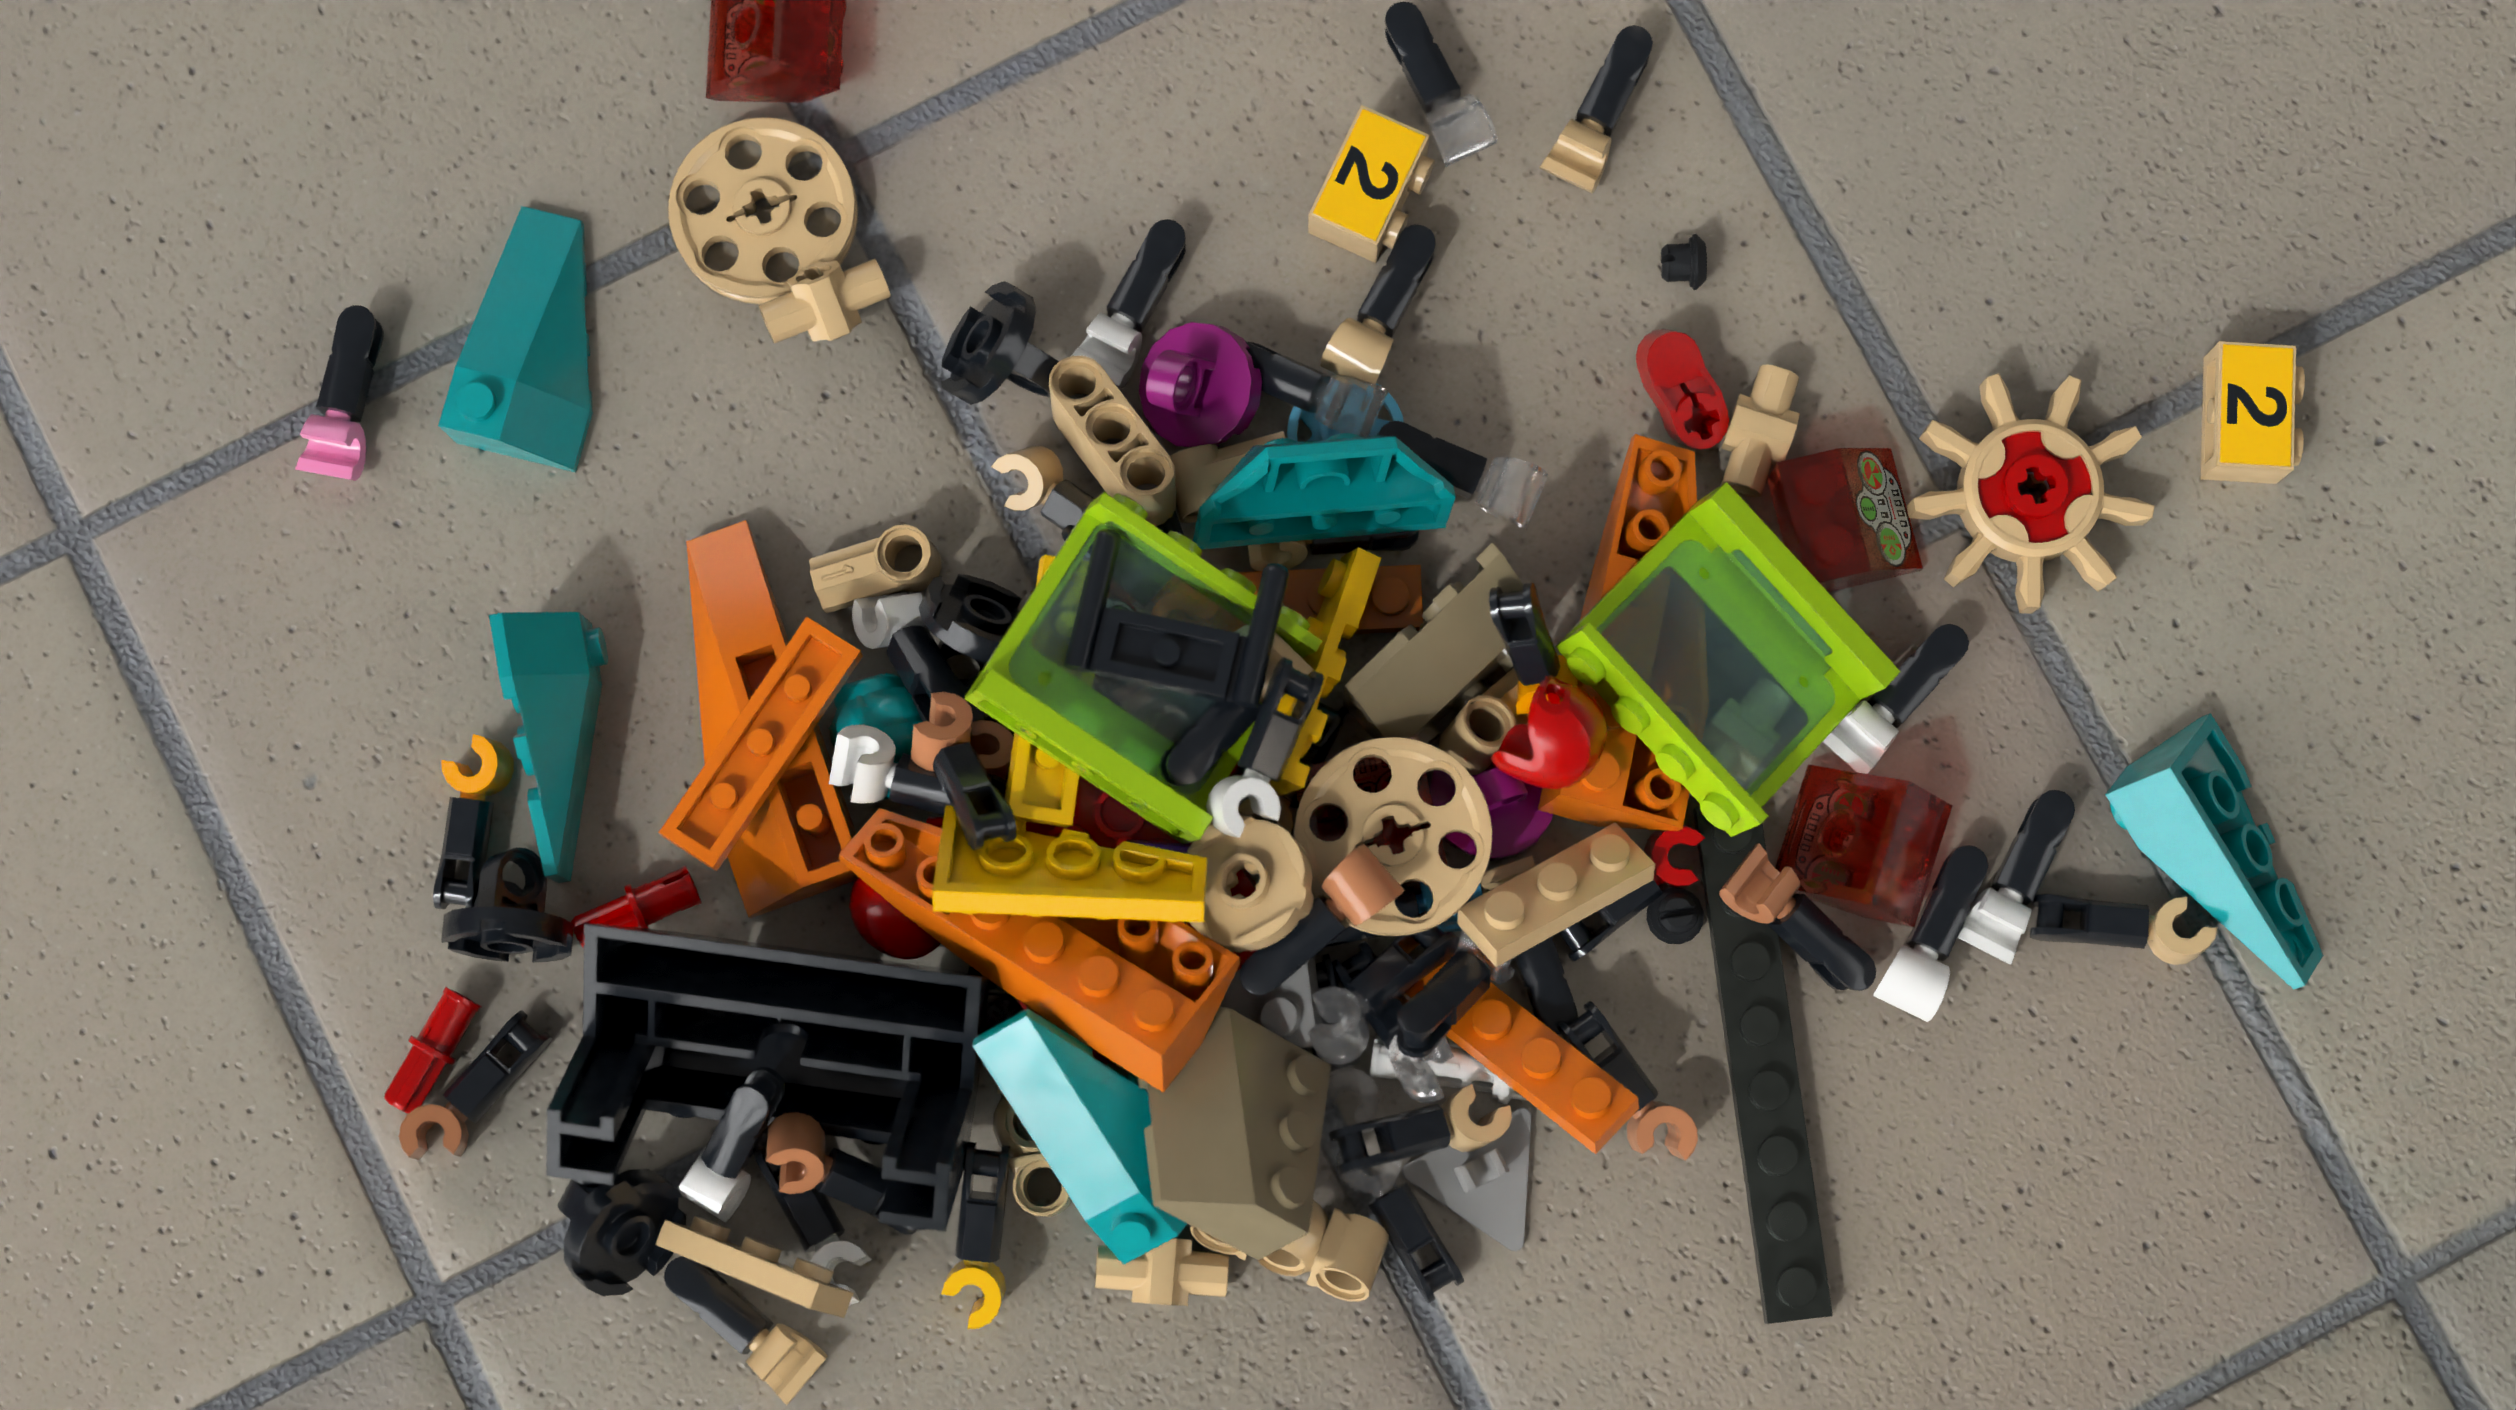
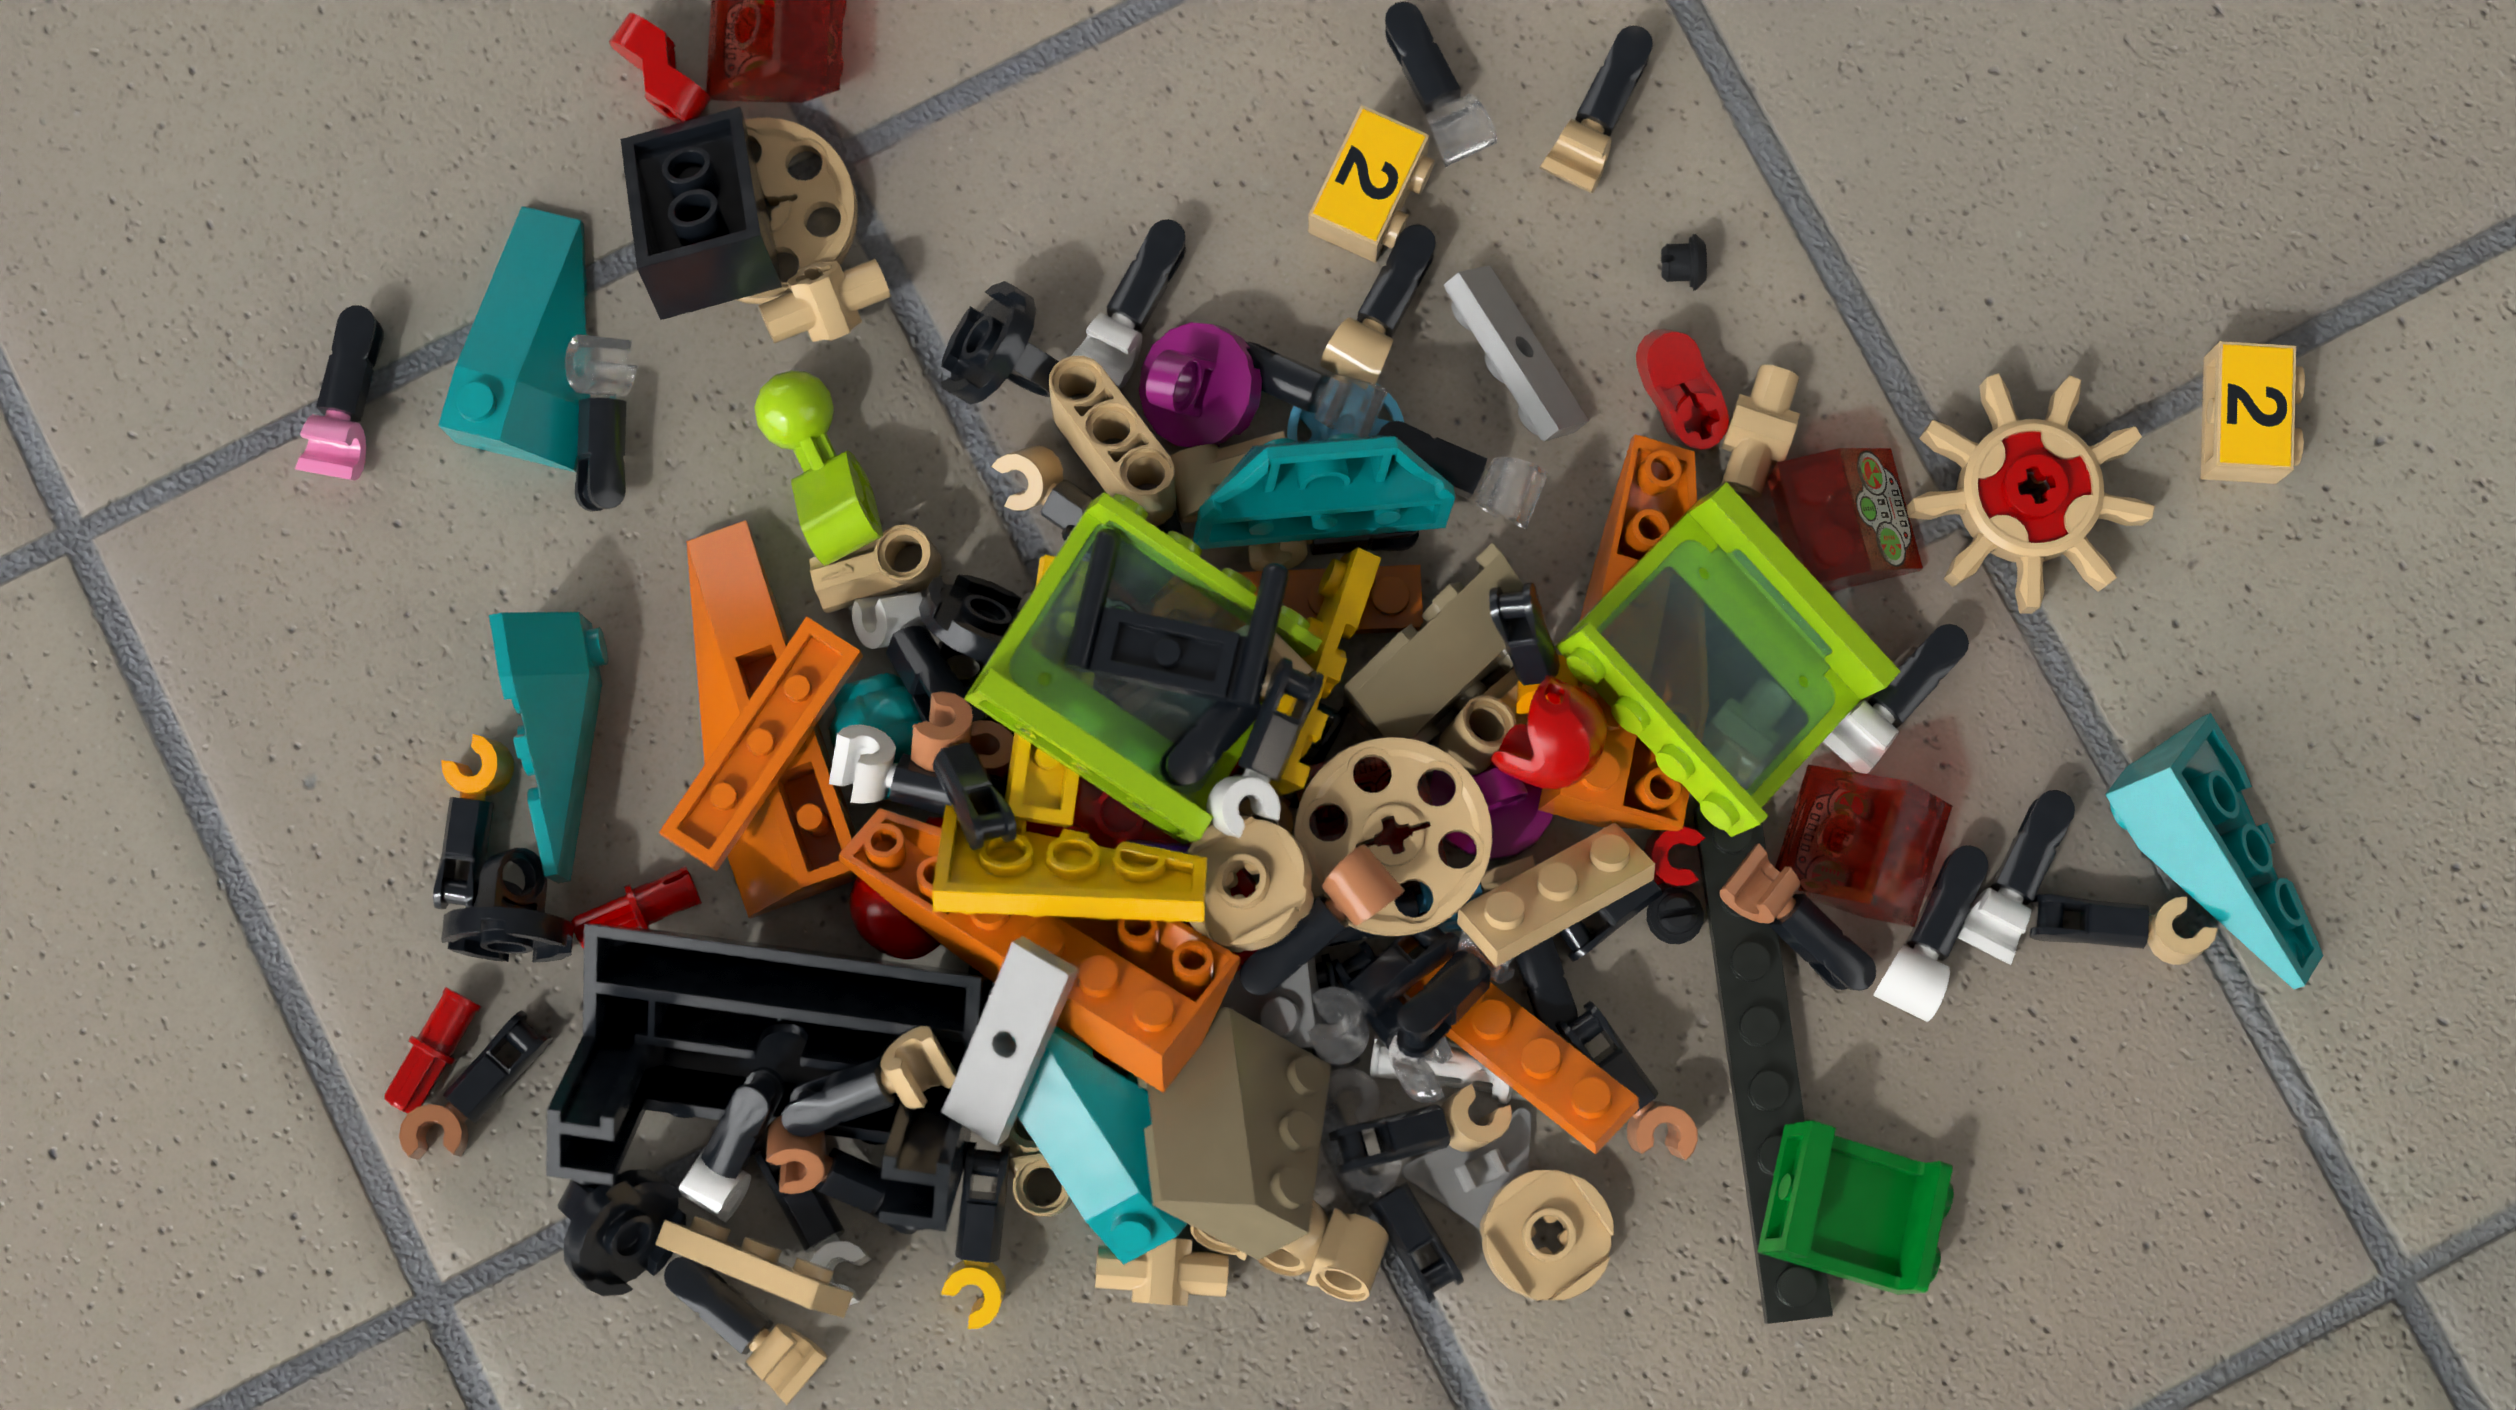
(600, 369): none -> piece
(654, 54): none -> red piece
(699, 214): none -> black slope
(833, 492): none -> lime beam
(904, 1071): none -> piece
(996, 1069): none -> tile
(1514, 354): none -> light grey tile
(1584, 1241): none -> tan plate
(1856, 1210): none -> green panel

